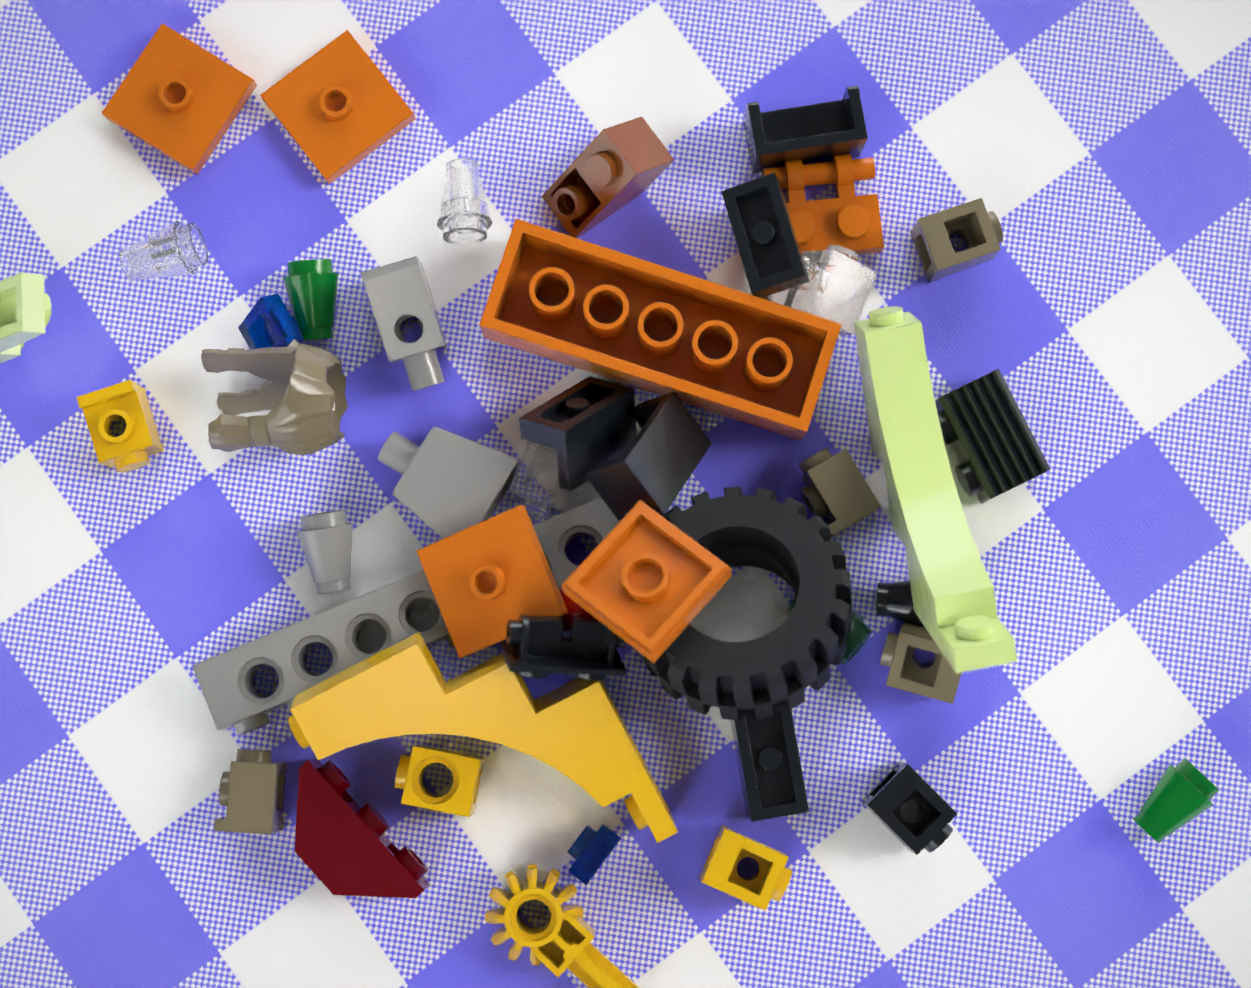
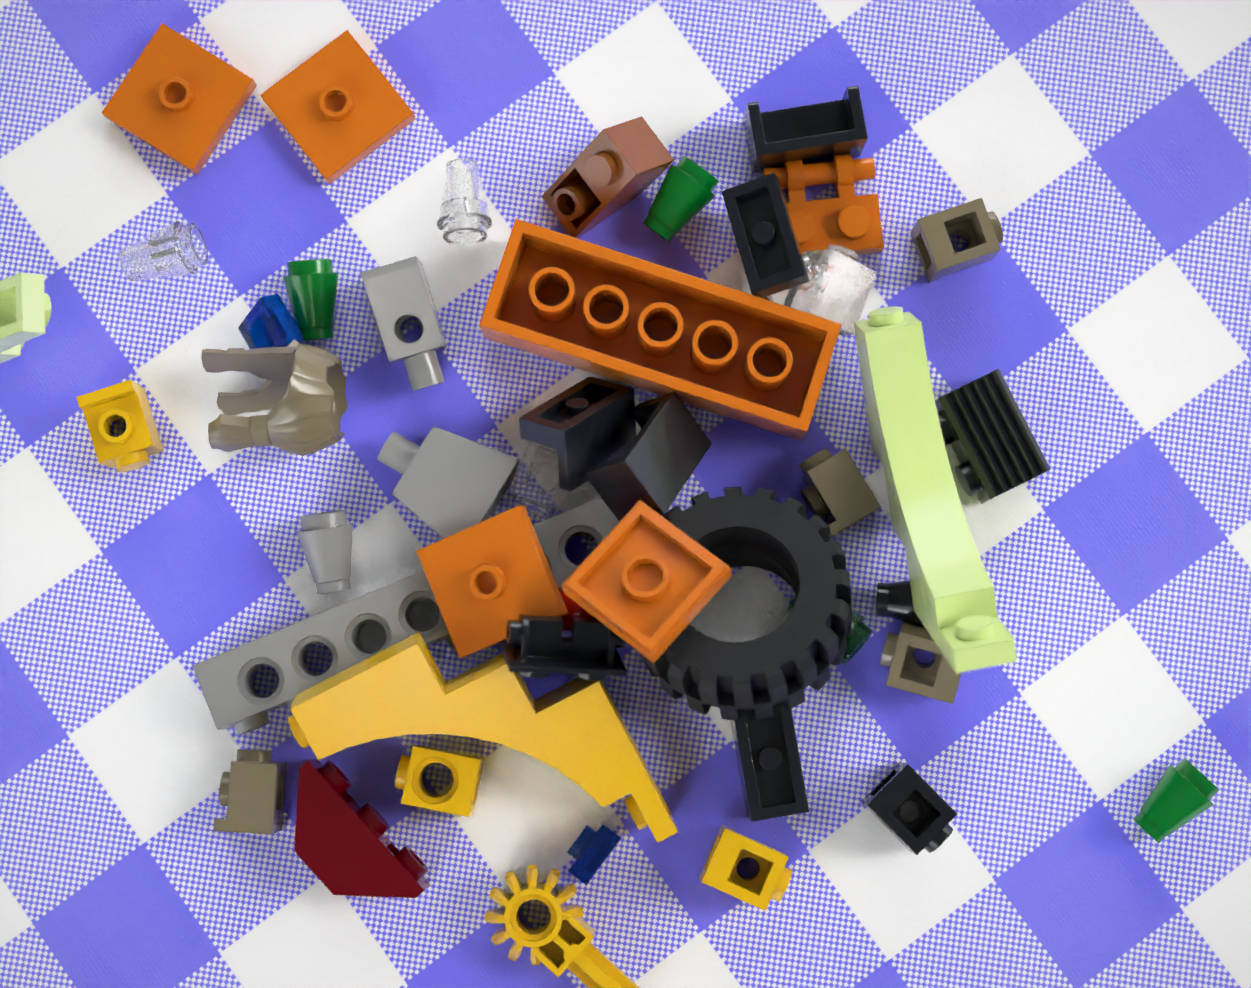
(680, 198): none -> green cone

